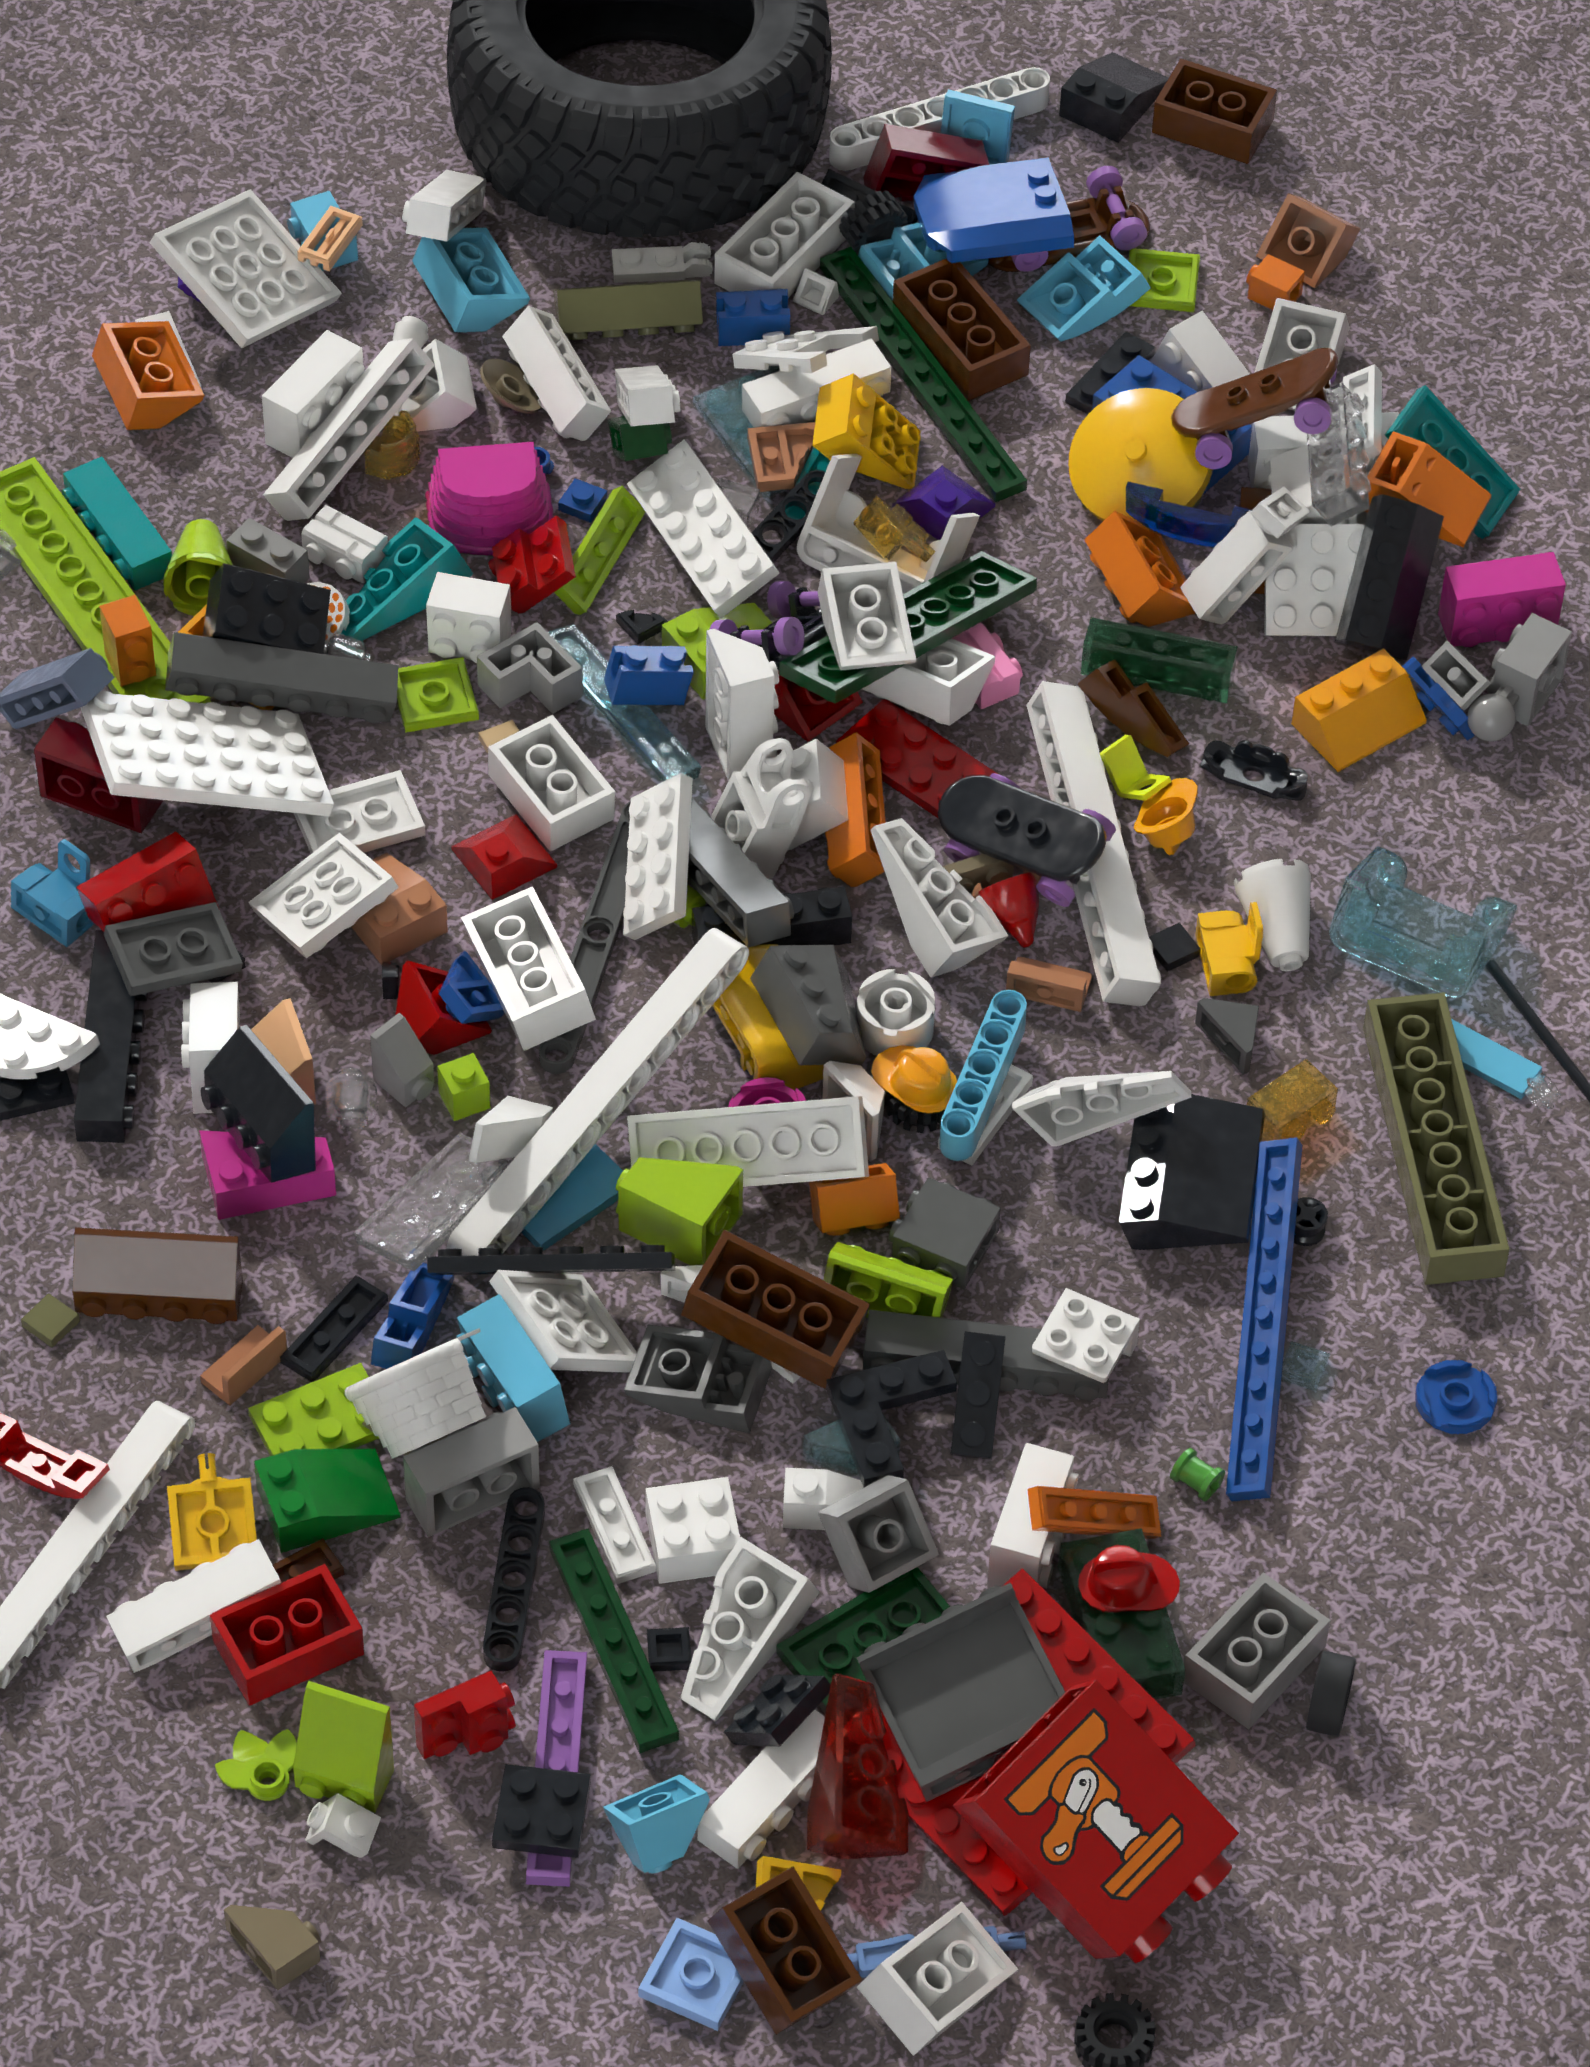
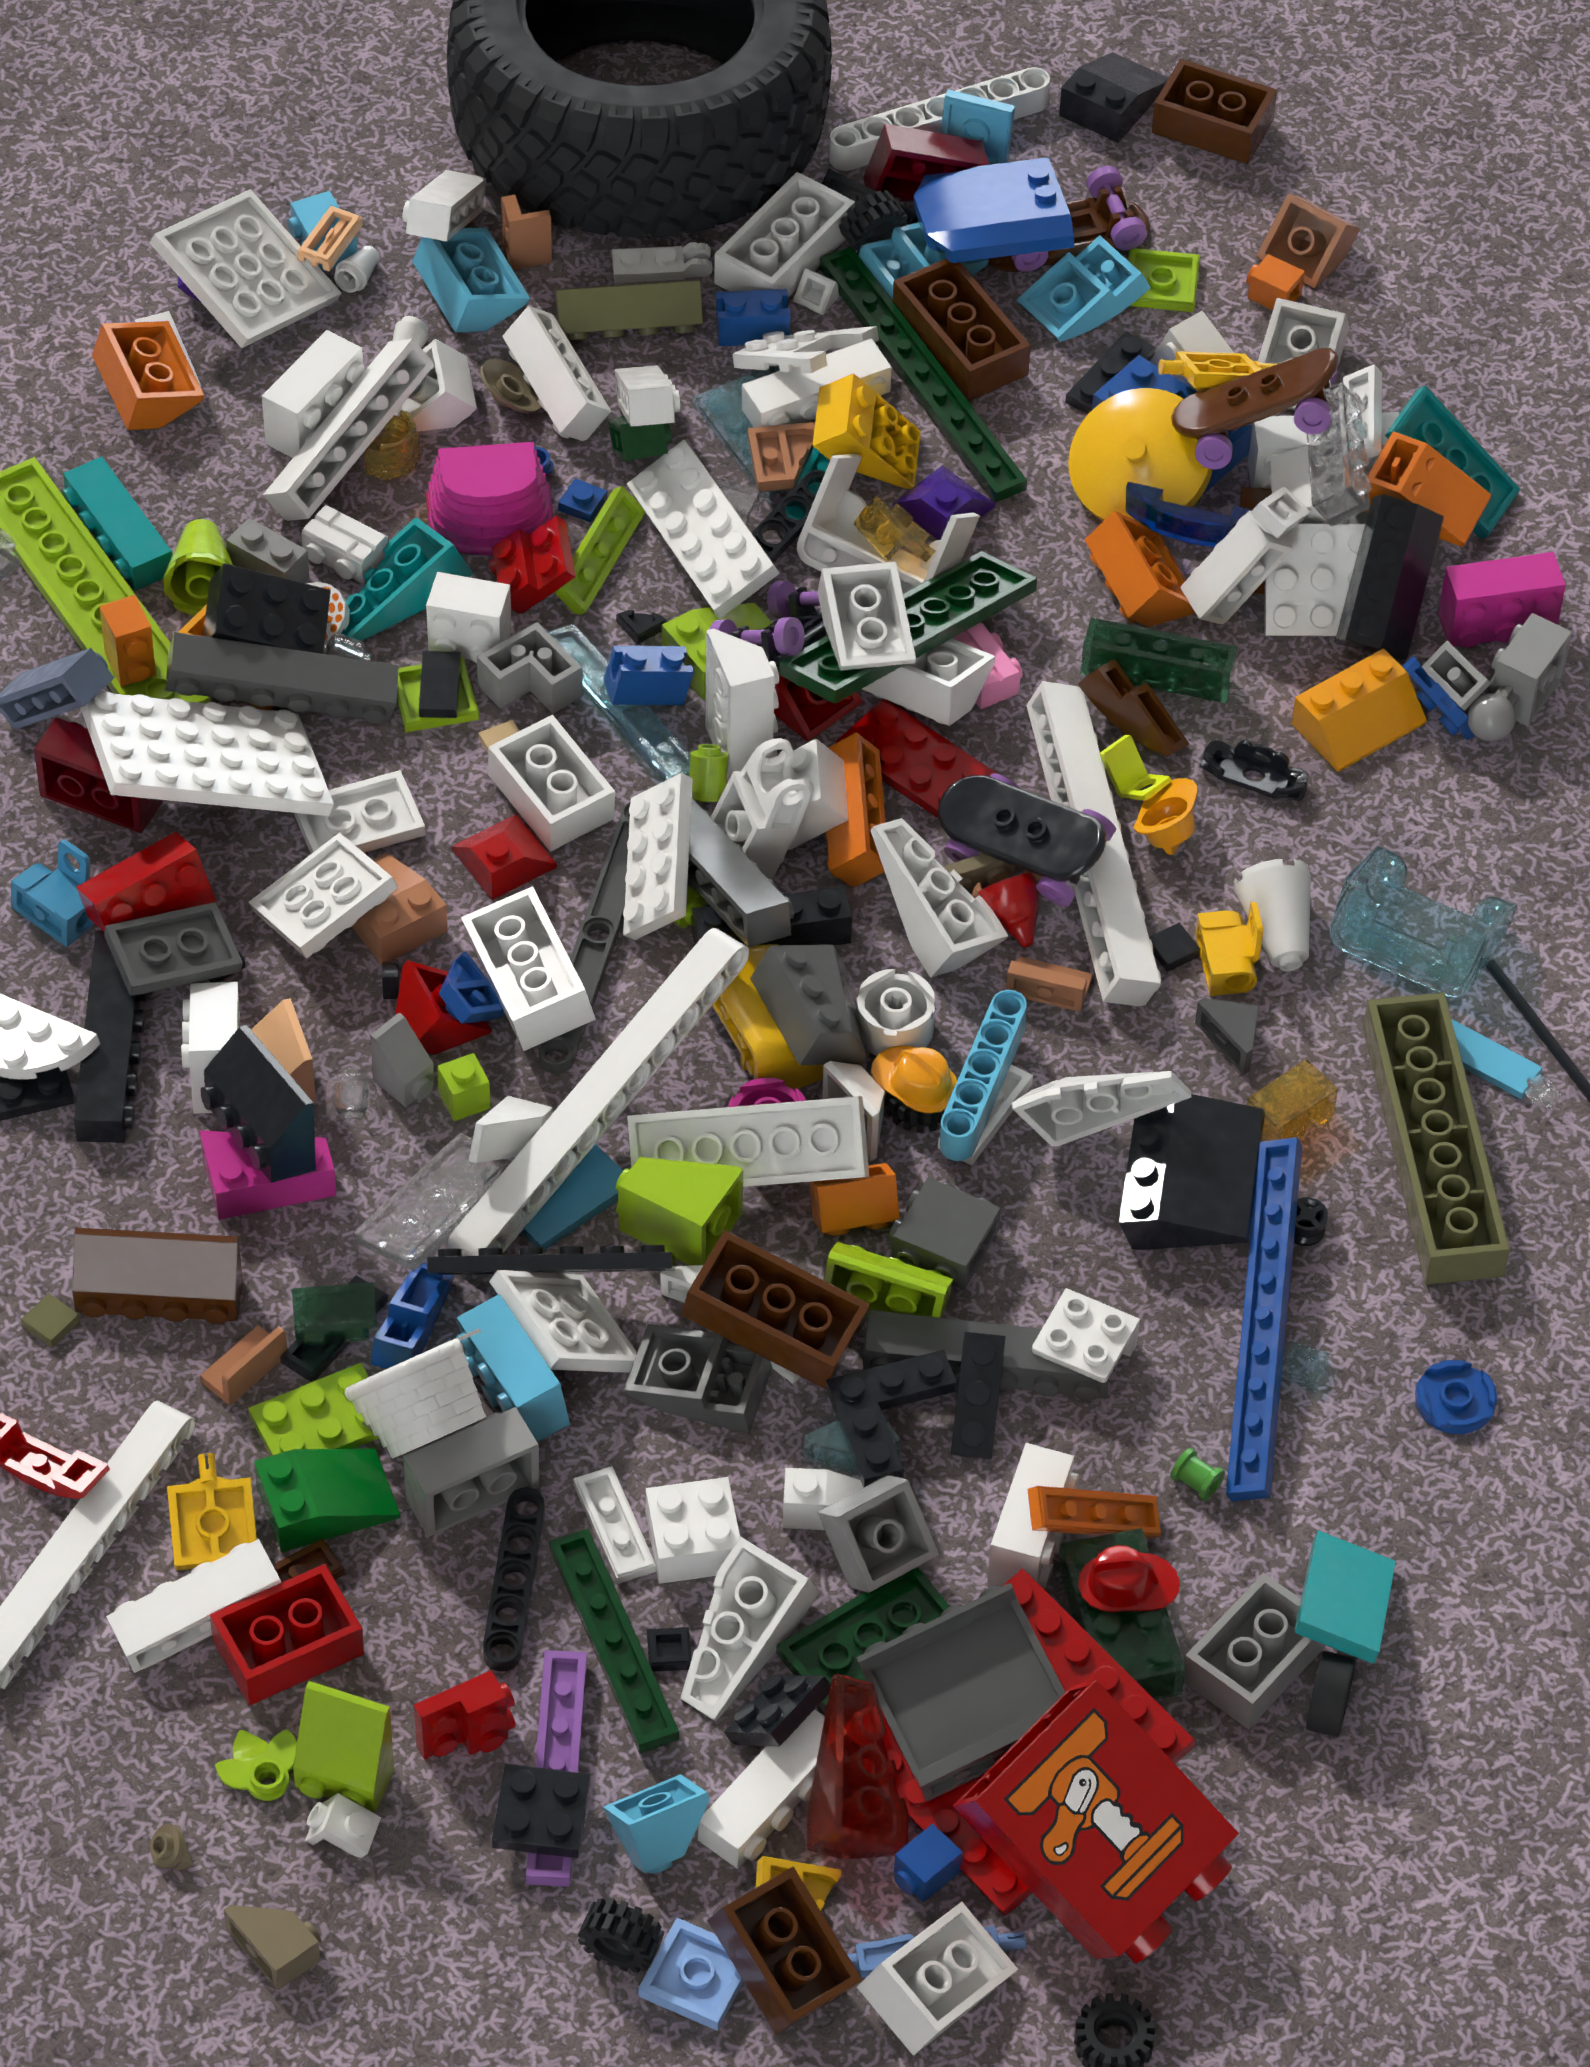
(169, 1848): none -> dark tan plate
(334, 1311): none -> clear green bracket
(356, 270): none -> white cone
(439, 684): none -> black tile
(525, 236): none -> nougat panel
(620, 1935): none -> black tyre
(708, 772): none -> lime brick
(927, 1863): none -> blue brick
(1208, 369): none -> yellow plate
(1345, 1597): none -> teal tile

